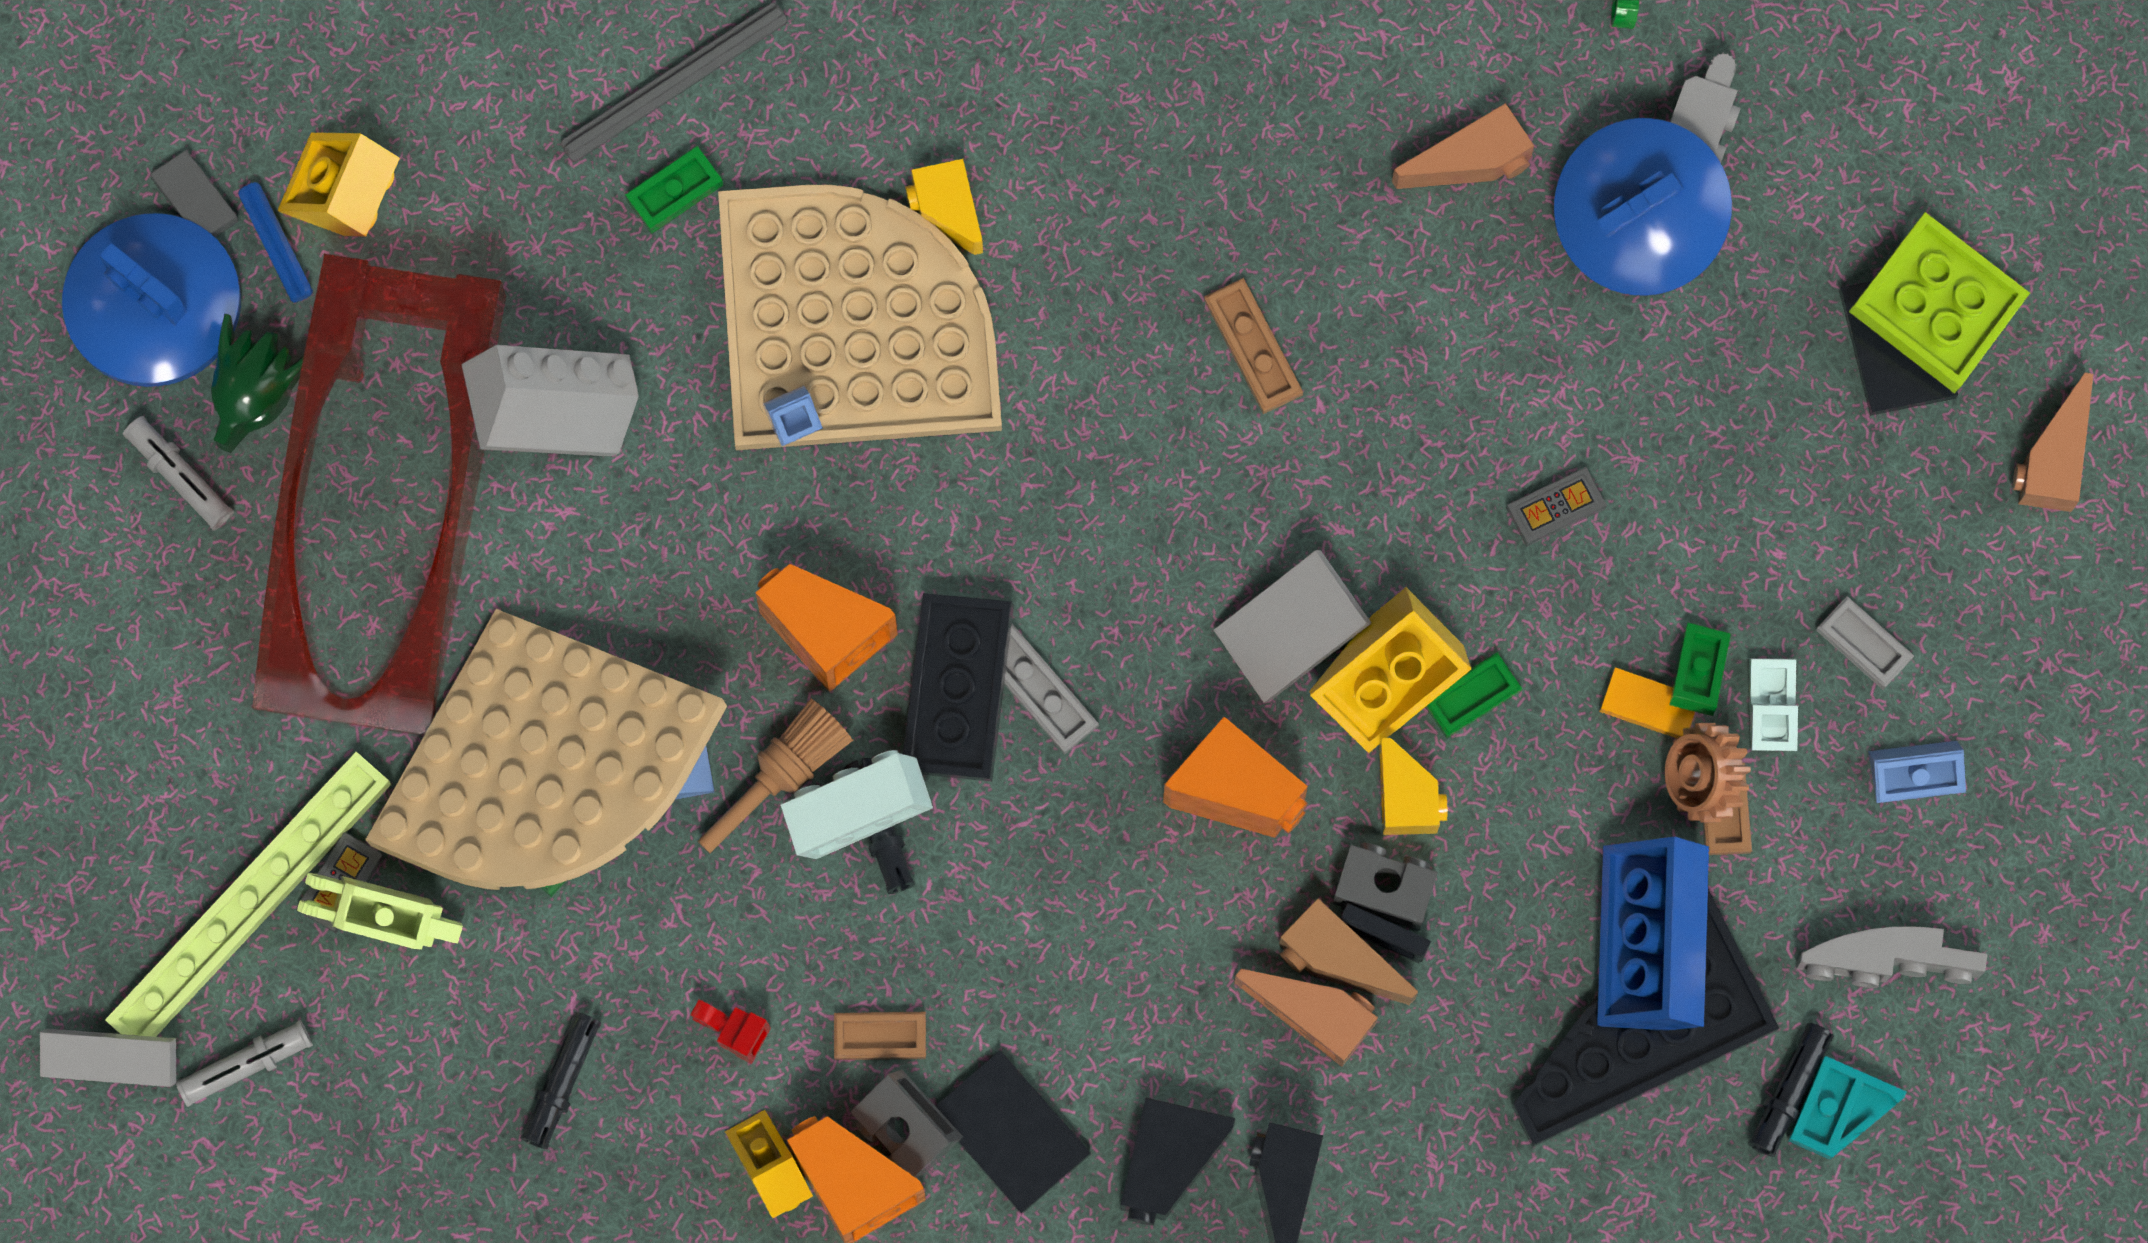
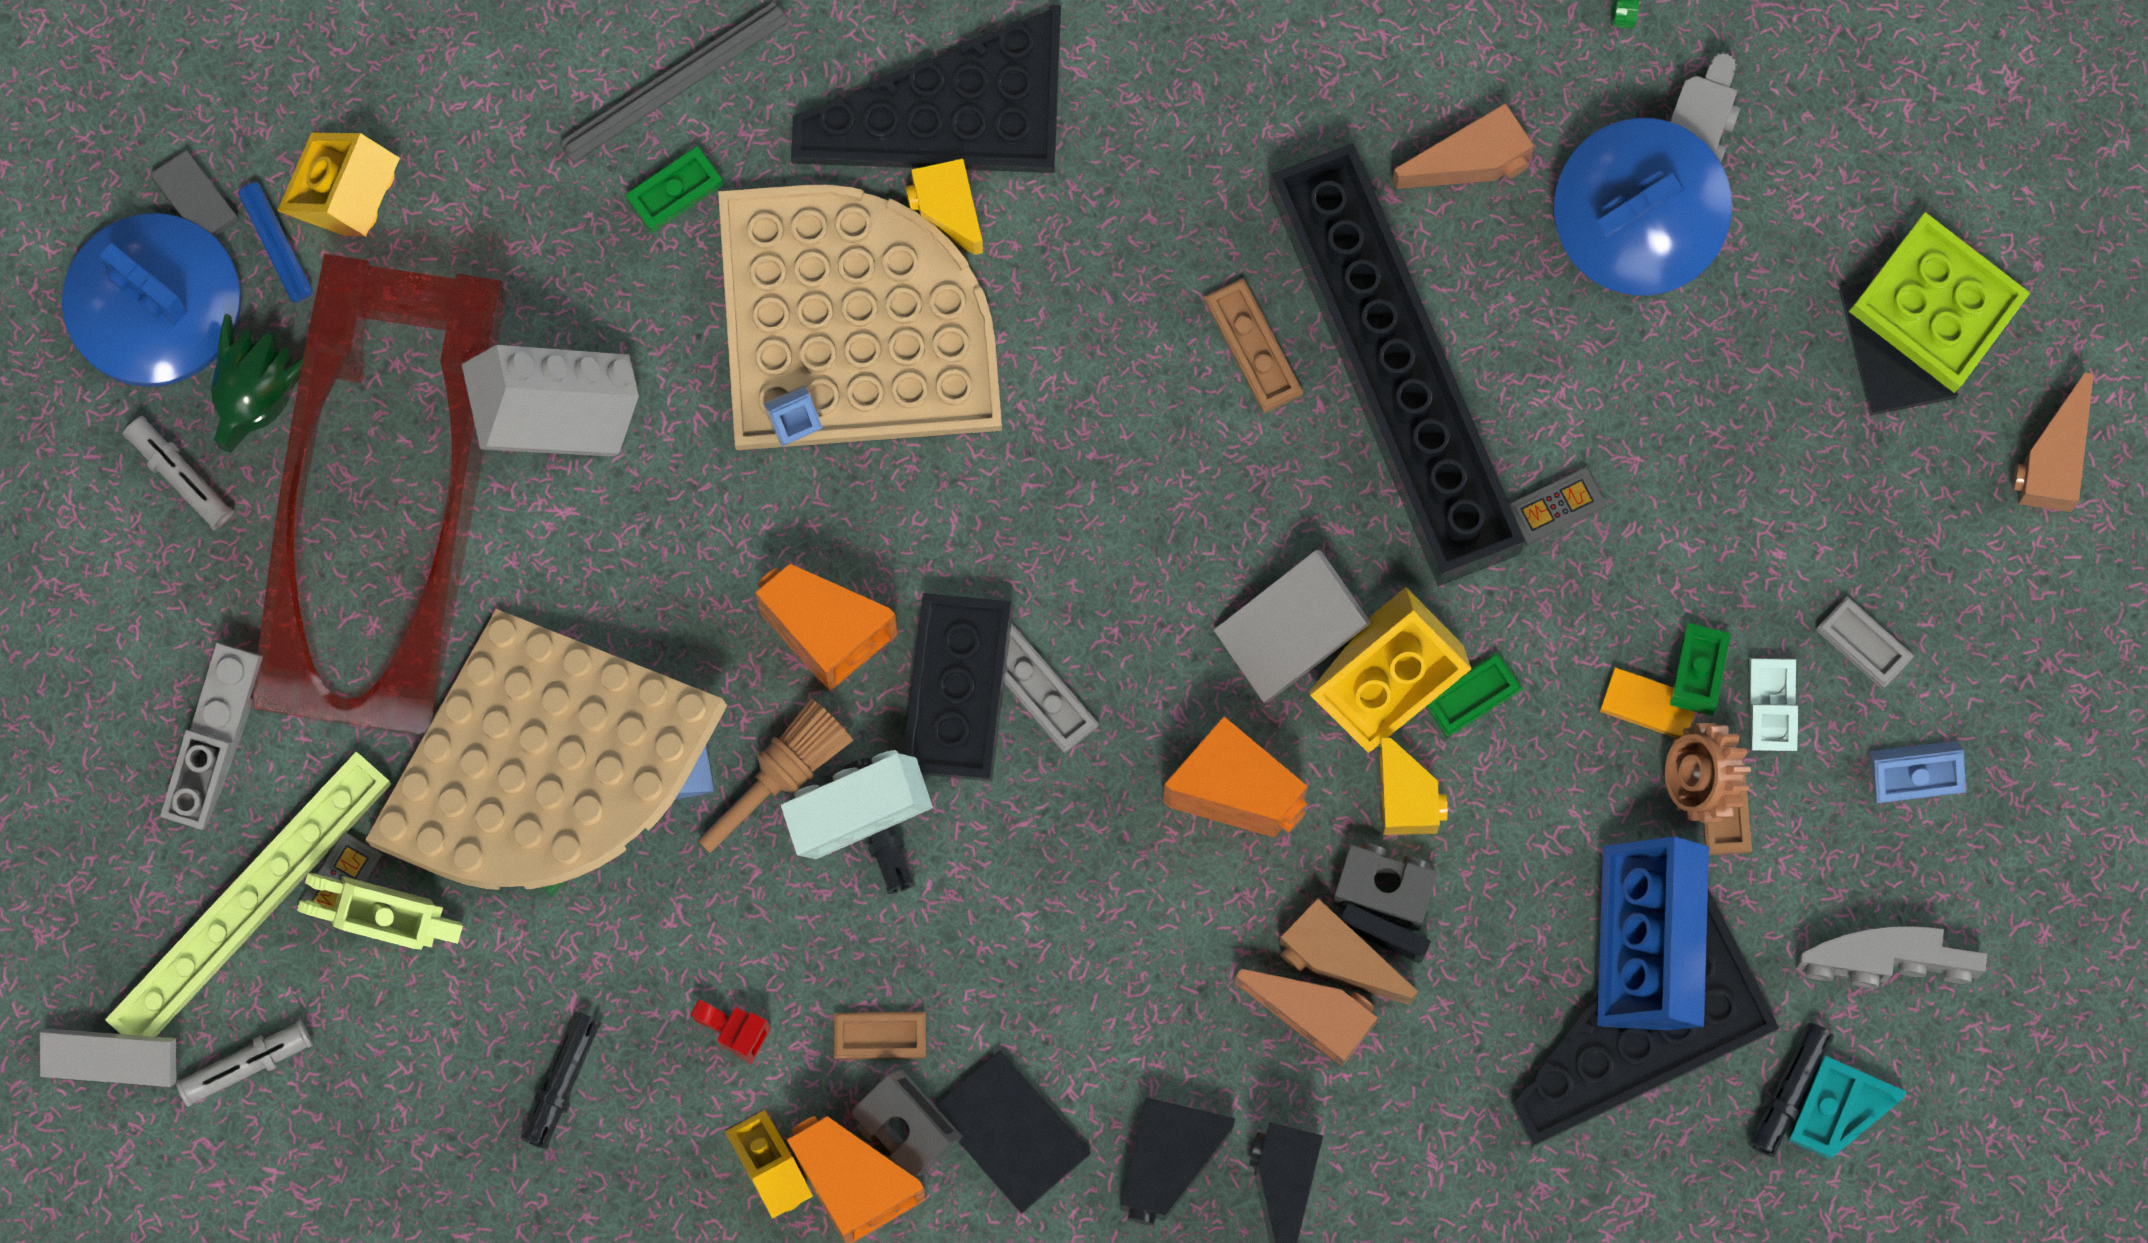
(213, 737): none -> light grey slope
(976, 104): none -> black wing
(1396, 365): none -> black brick

